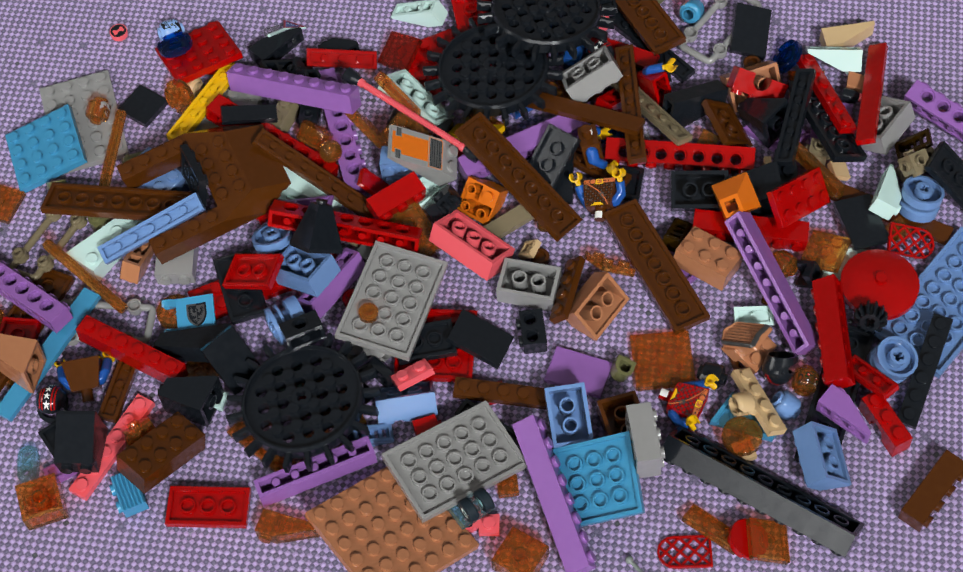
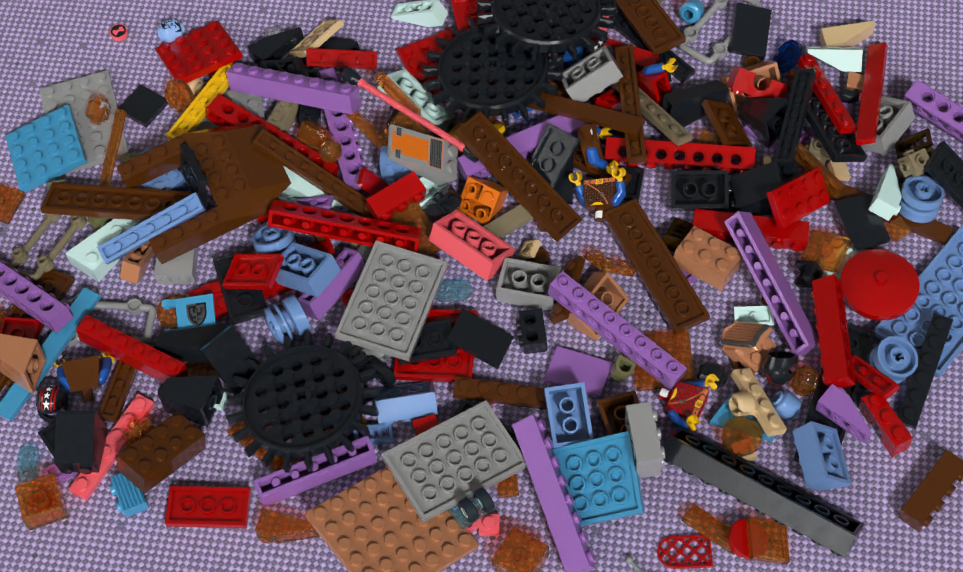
(85, 276): clear orange axle -> none
(174, 44): clear blue tile -> none
(249, 114): black tile -> none
(286, 25): piece -> none
(302, 330): black brick -> none
(316, 37): none -> tan tile
(318, 230): black slope -> none
(368, 313): clear orange tile -> none
(399, 51): clear red tile -> none
(412, 374): coral plate -> none
(453, 292): none -> clear light blue plate
(616, 330): none -> medium lavender brick
(736, 195): orange slope -> none
(786, 262): clear orange head -> none
(870, 317): black gear -> none
(921, 237): red window -> none

